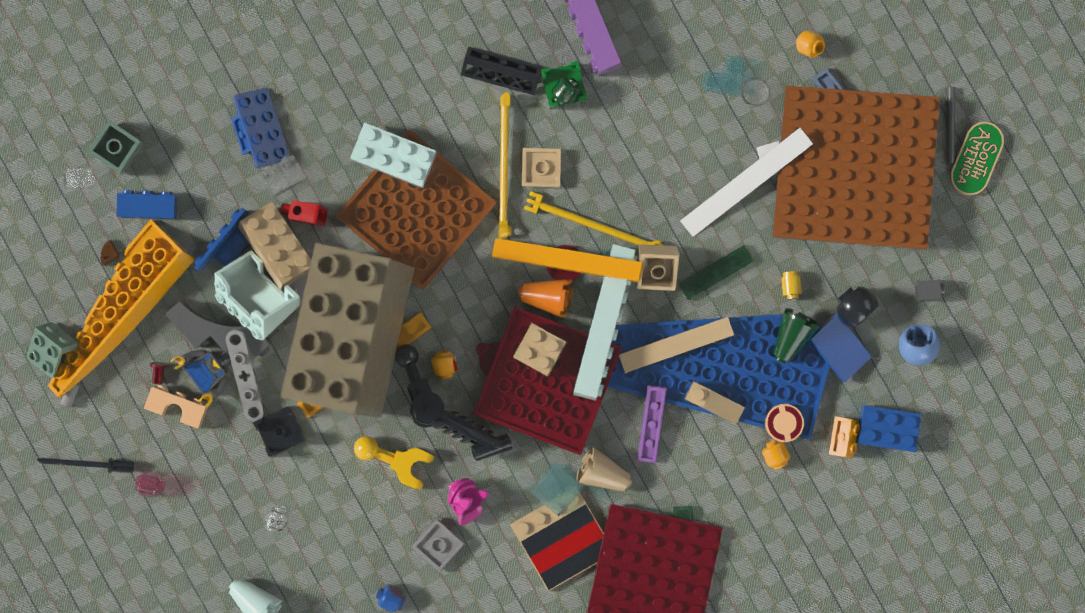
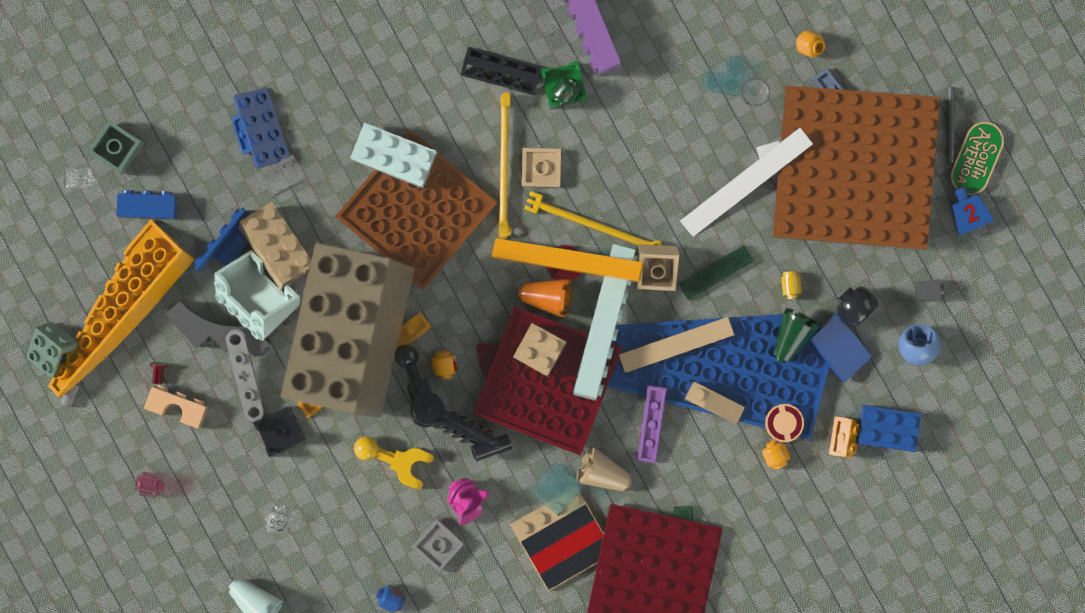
(108, 253): reddish brown tile -> none
(112, 465): black piece -> none
(206, 372): torso -> none
(310, 214): red torso -> none
(968, 212): none -> blue torso

